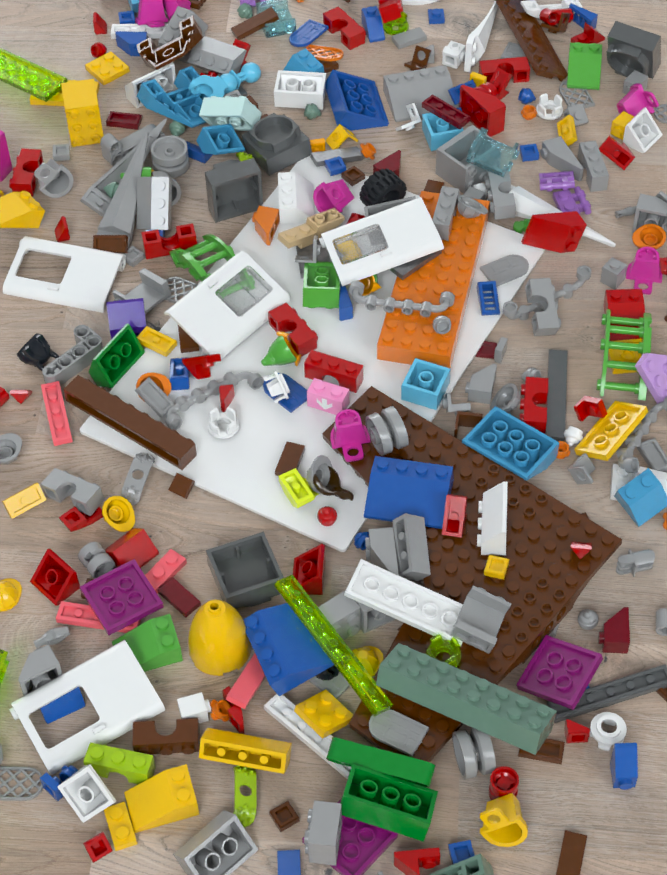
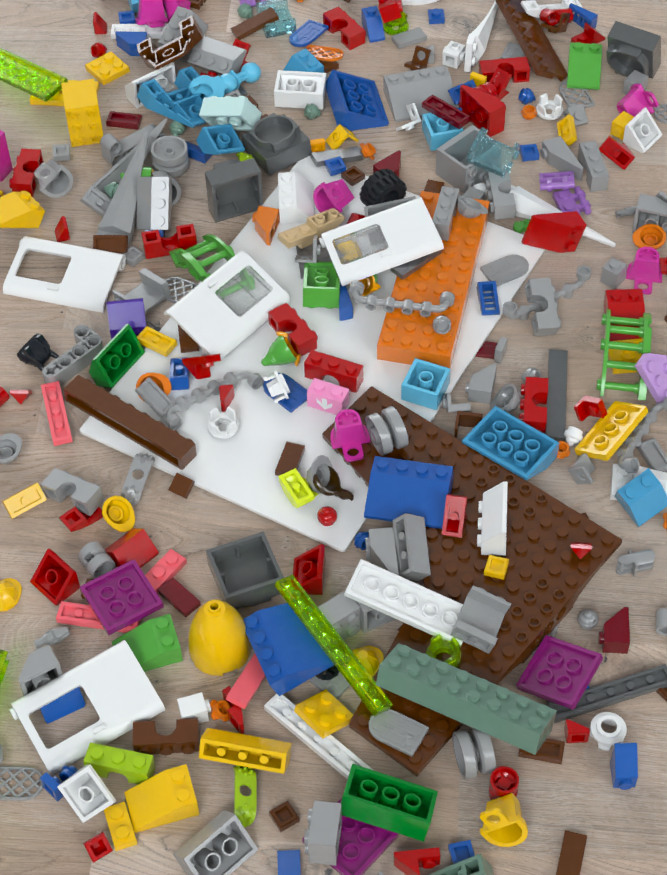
(382, 761): green beam -> none

